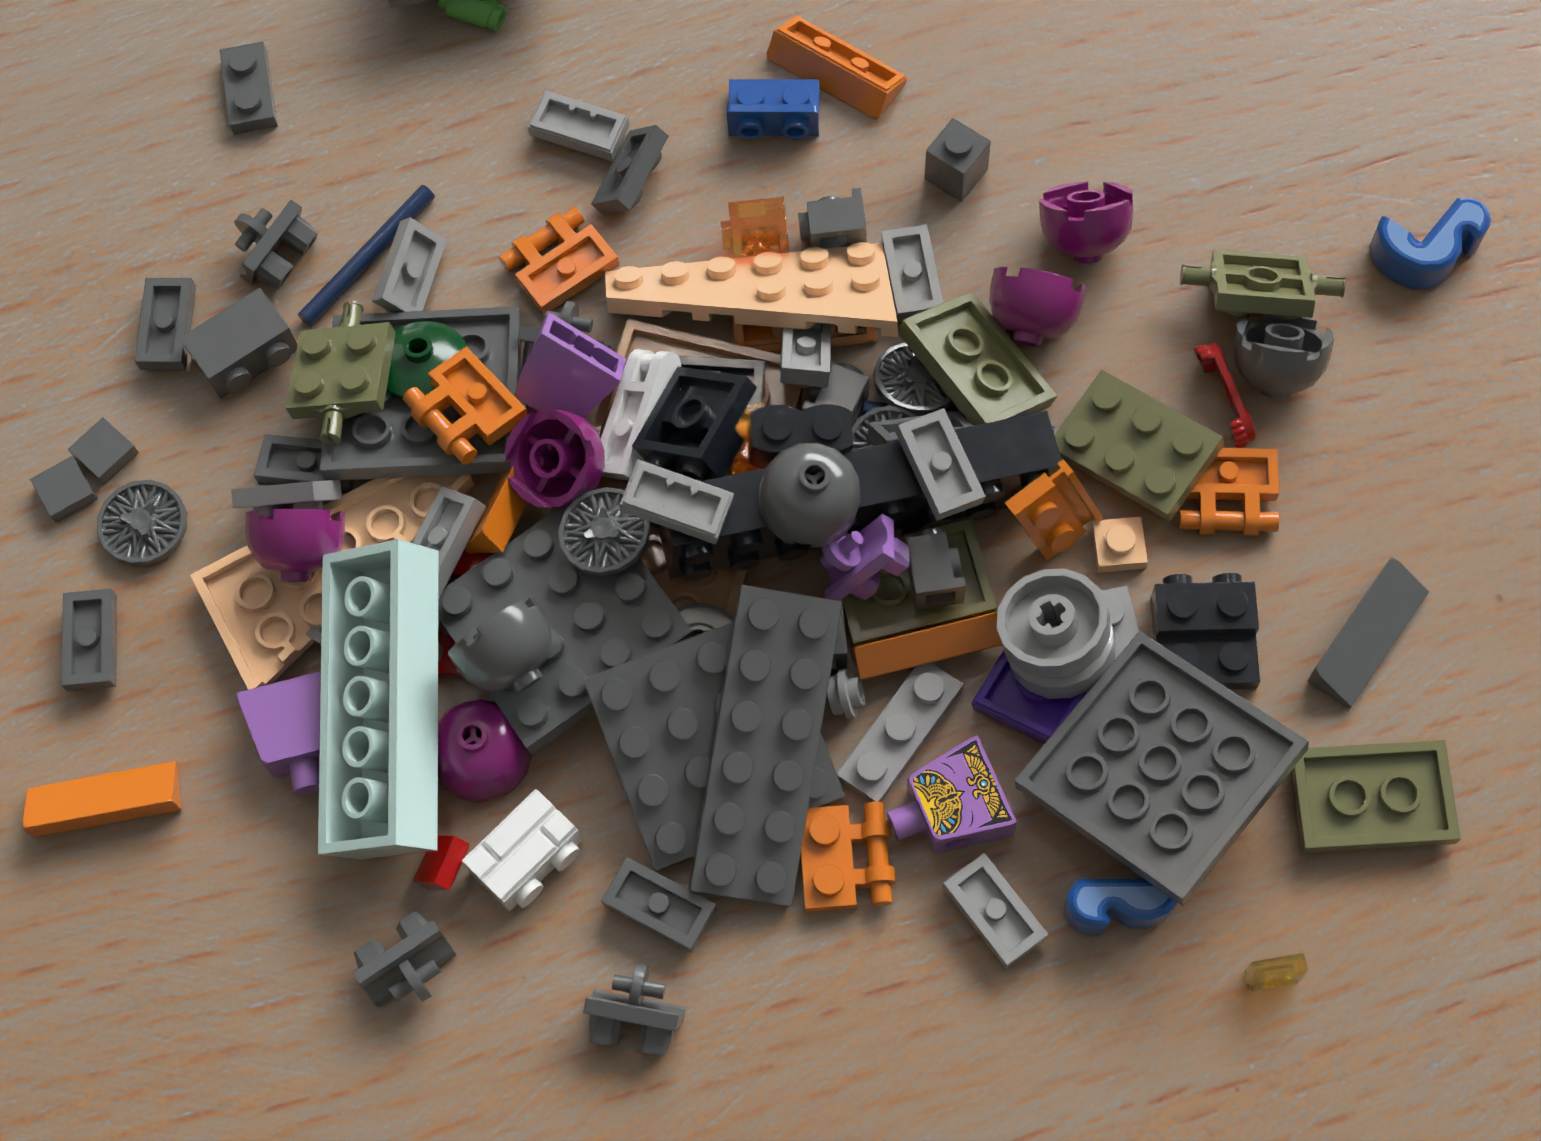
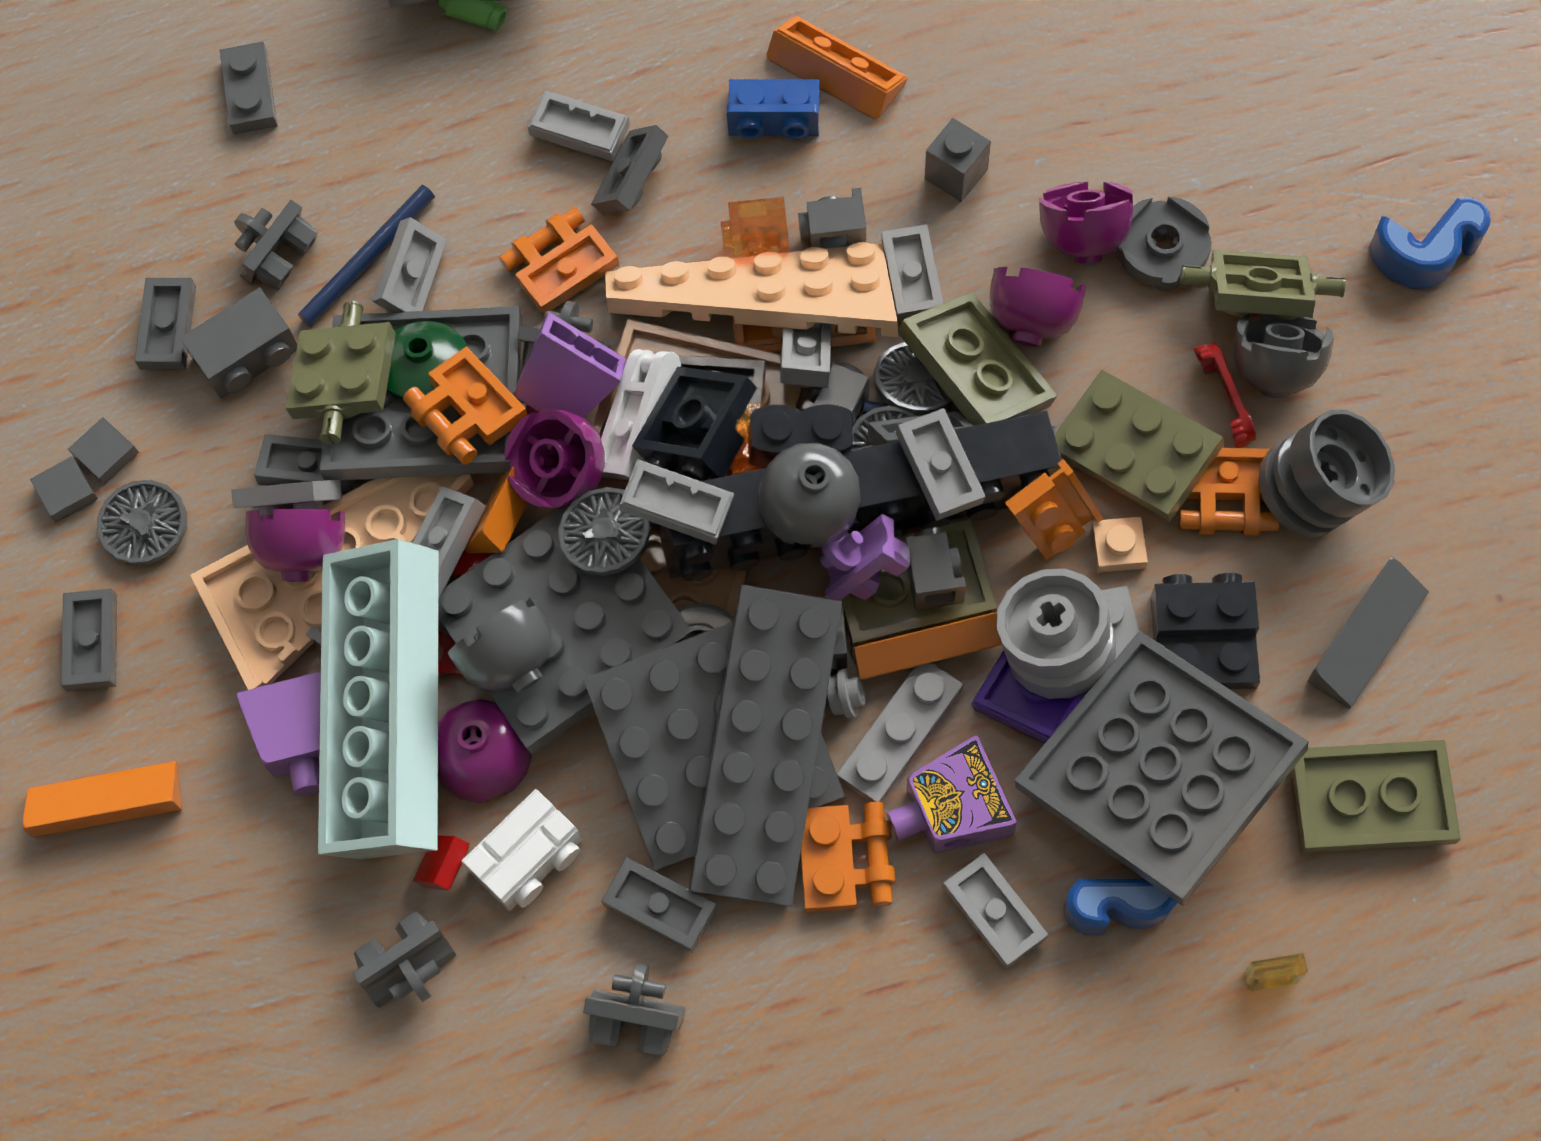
(1163, 218): none -> dark grey plate
(1326, 473): none -> dark grey wheel

